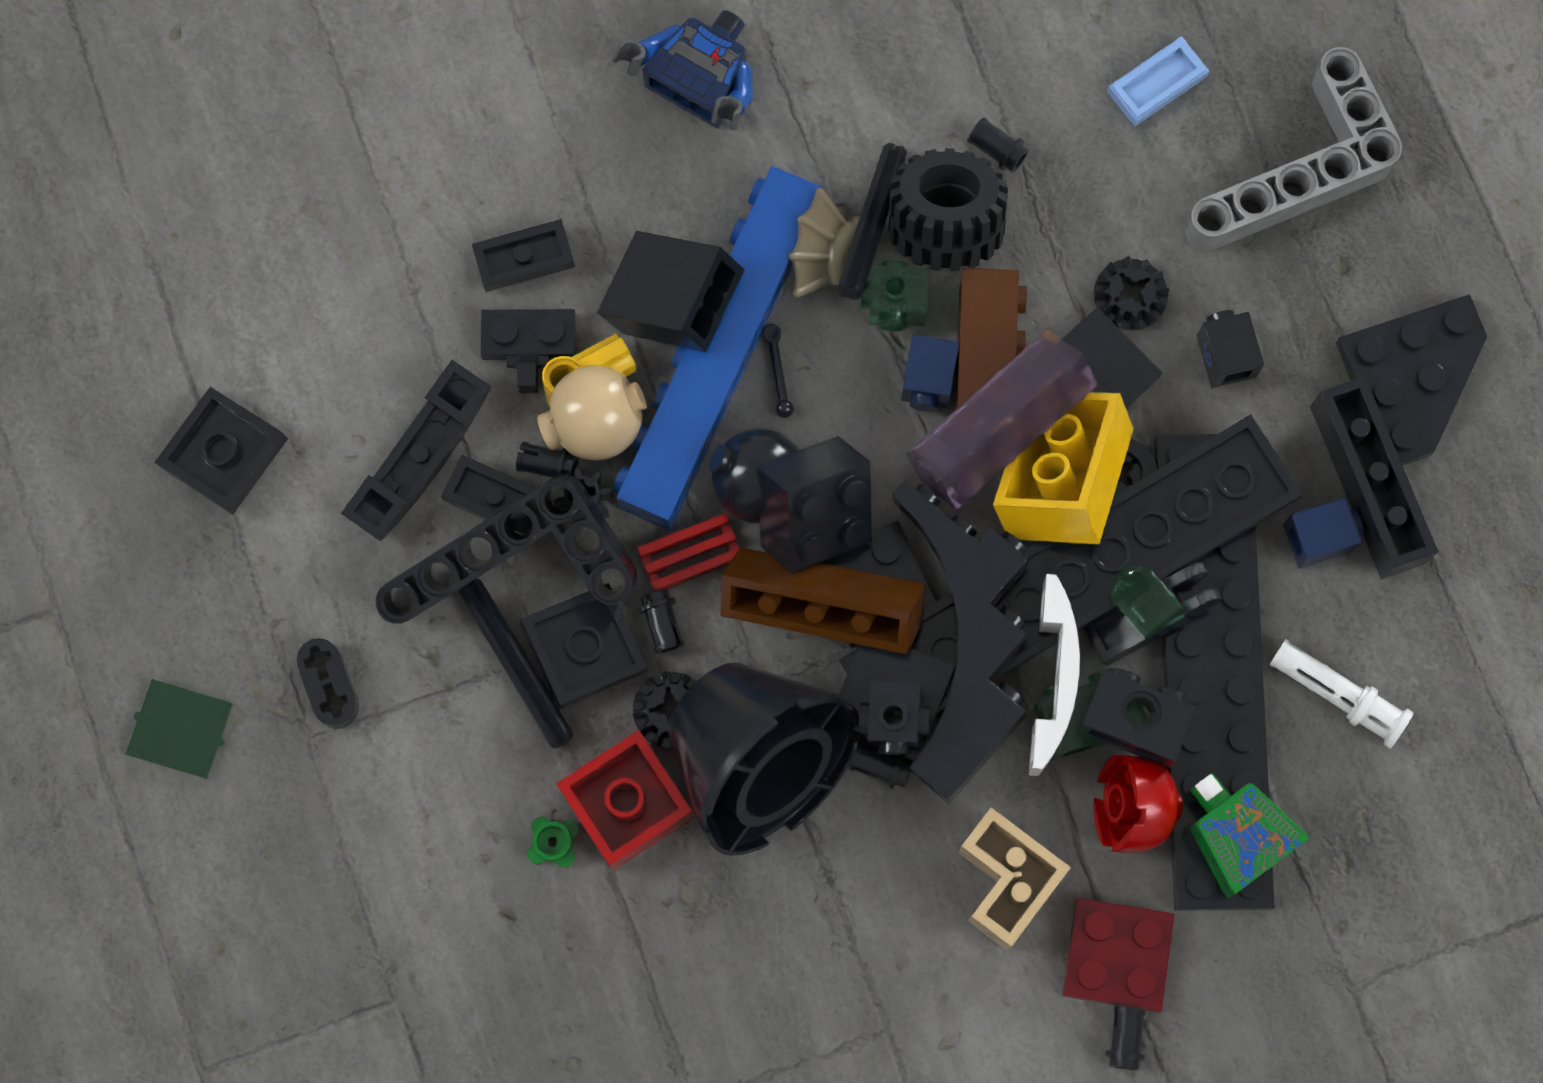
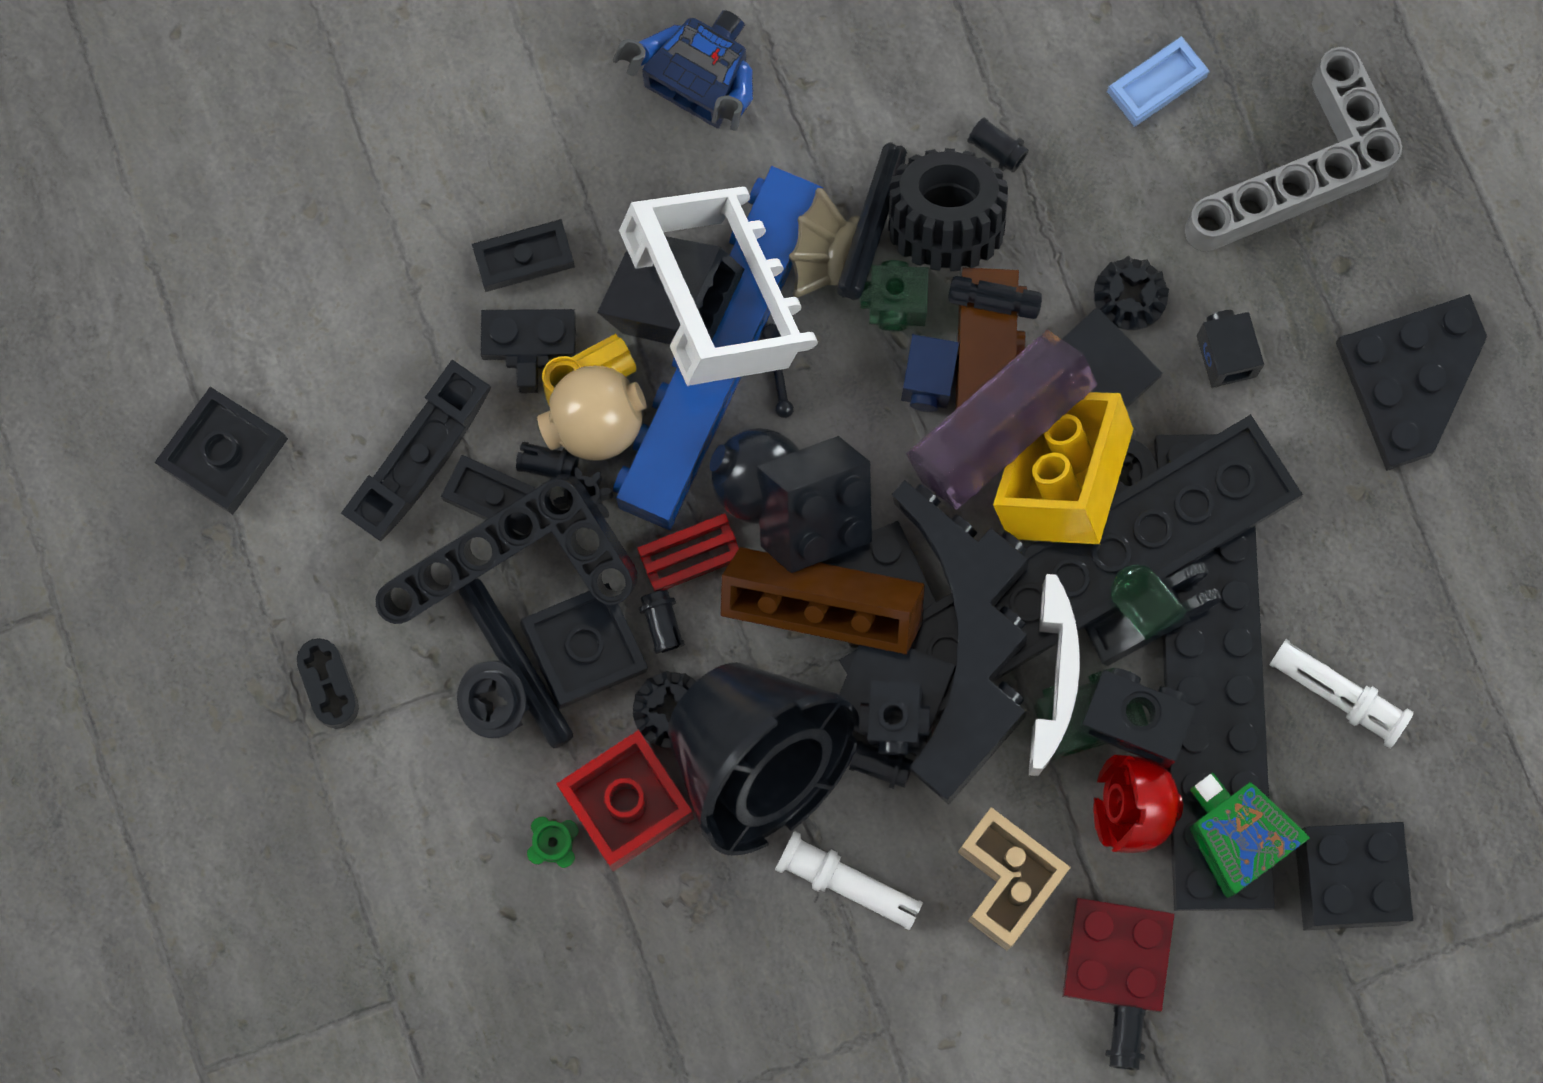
(179, 729): clear green piece -> none
(478, 711): none -> black gear
(692, 345): none -> white hinge
(826, 871): none -> white pin
(995, 297): none -> black axle
(1323, 532): dark blue brick -> none
(1354, 876): none -> black brick
(1373, 477): black brick -> none

